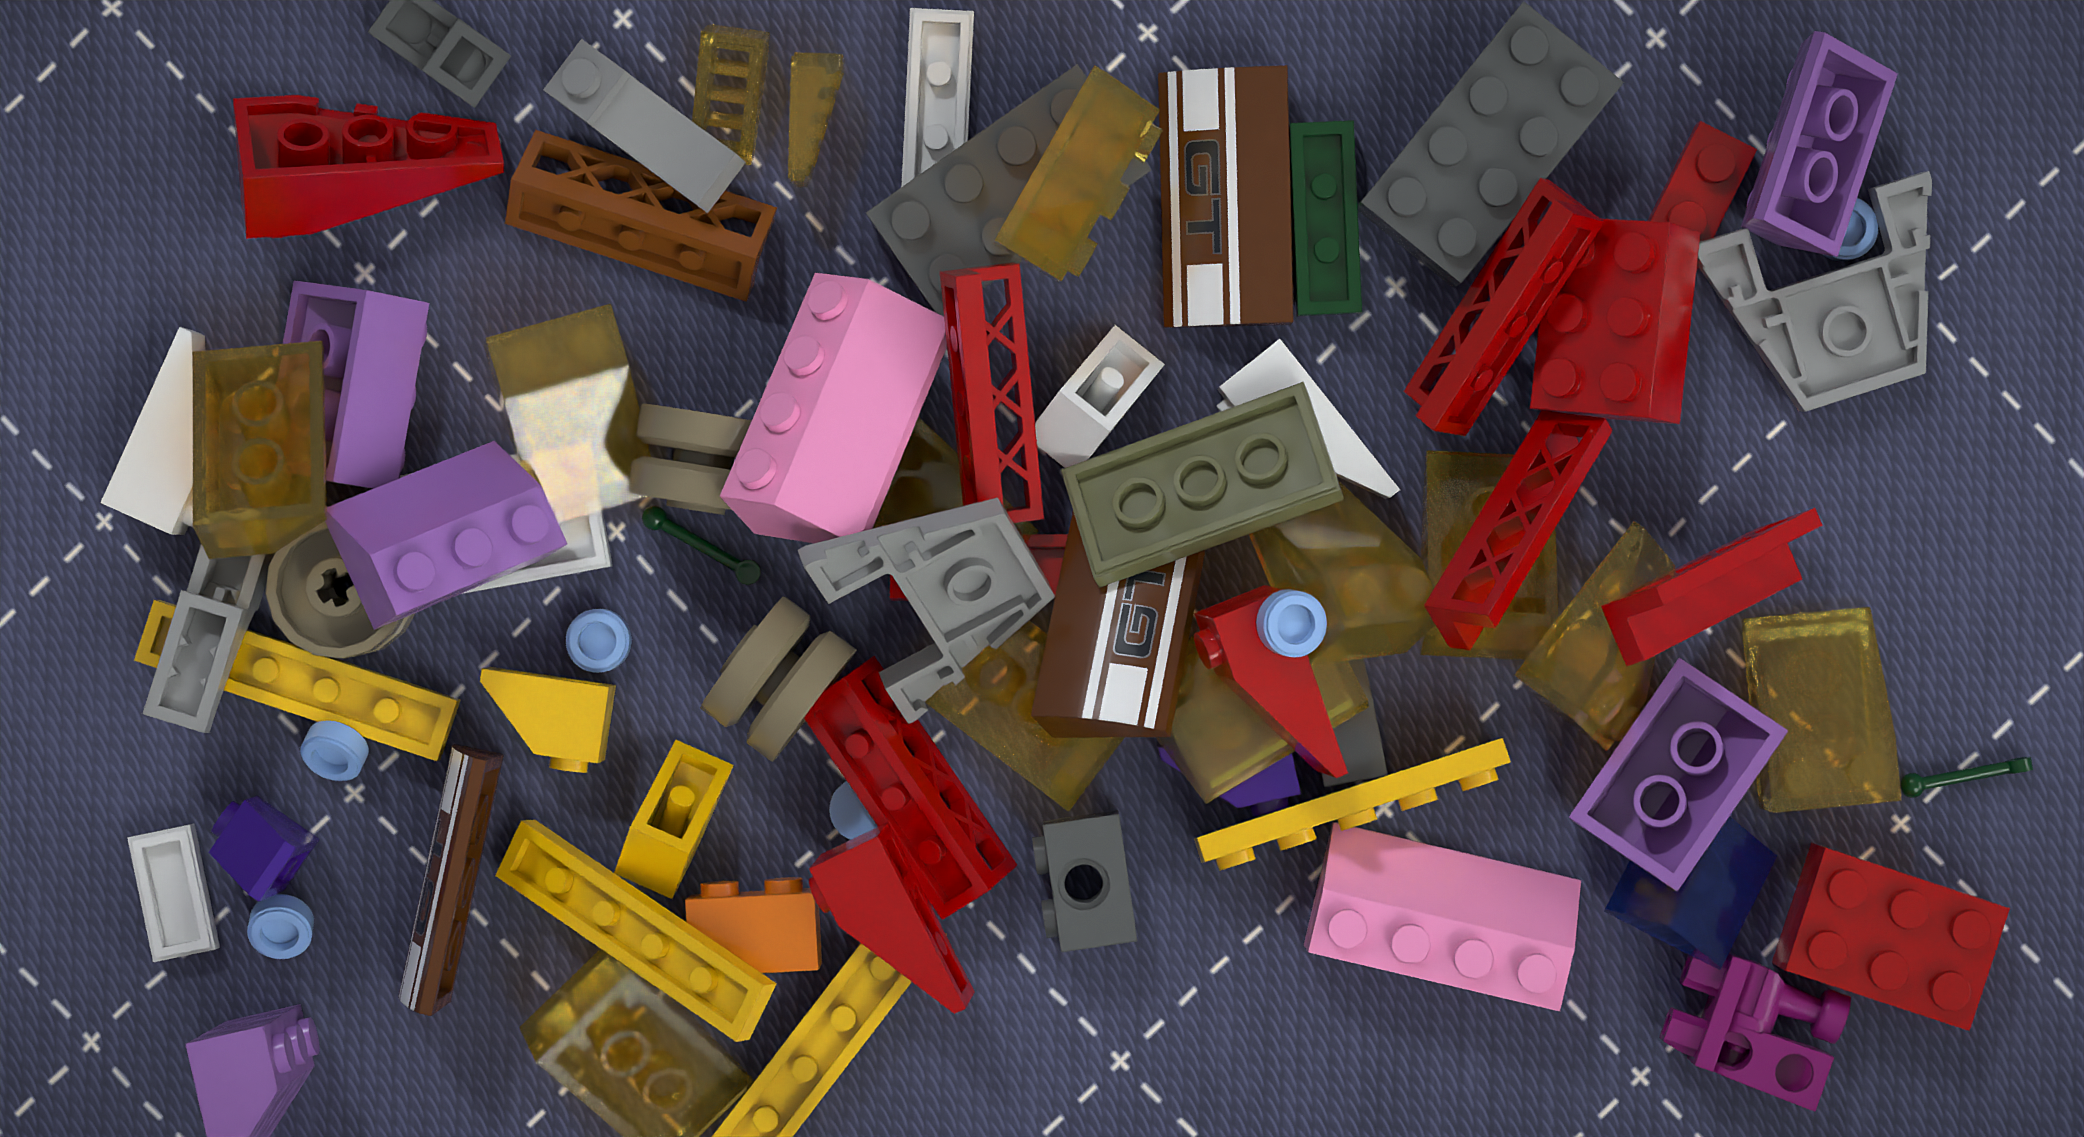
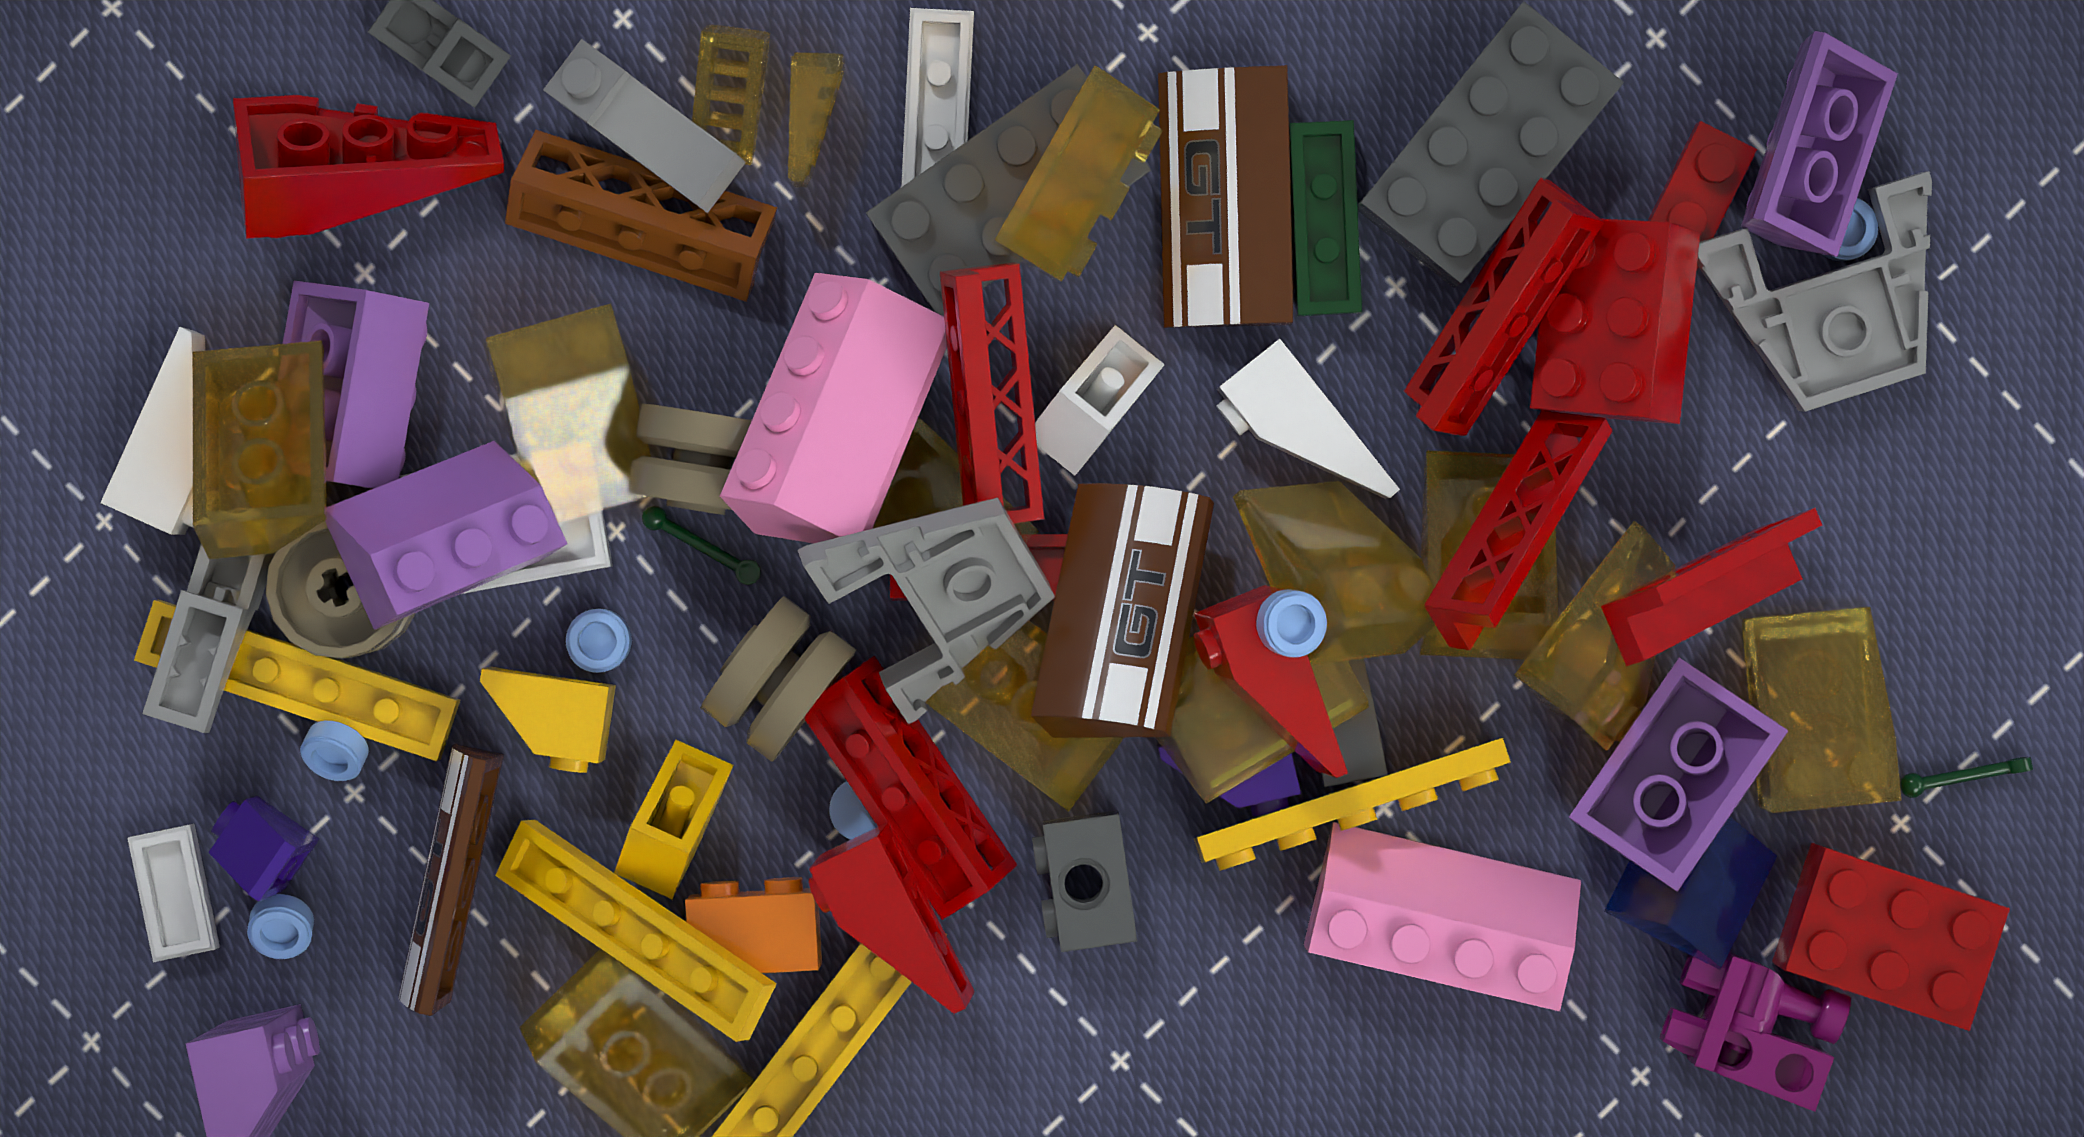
(1201, 484): olive tile -> none

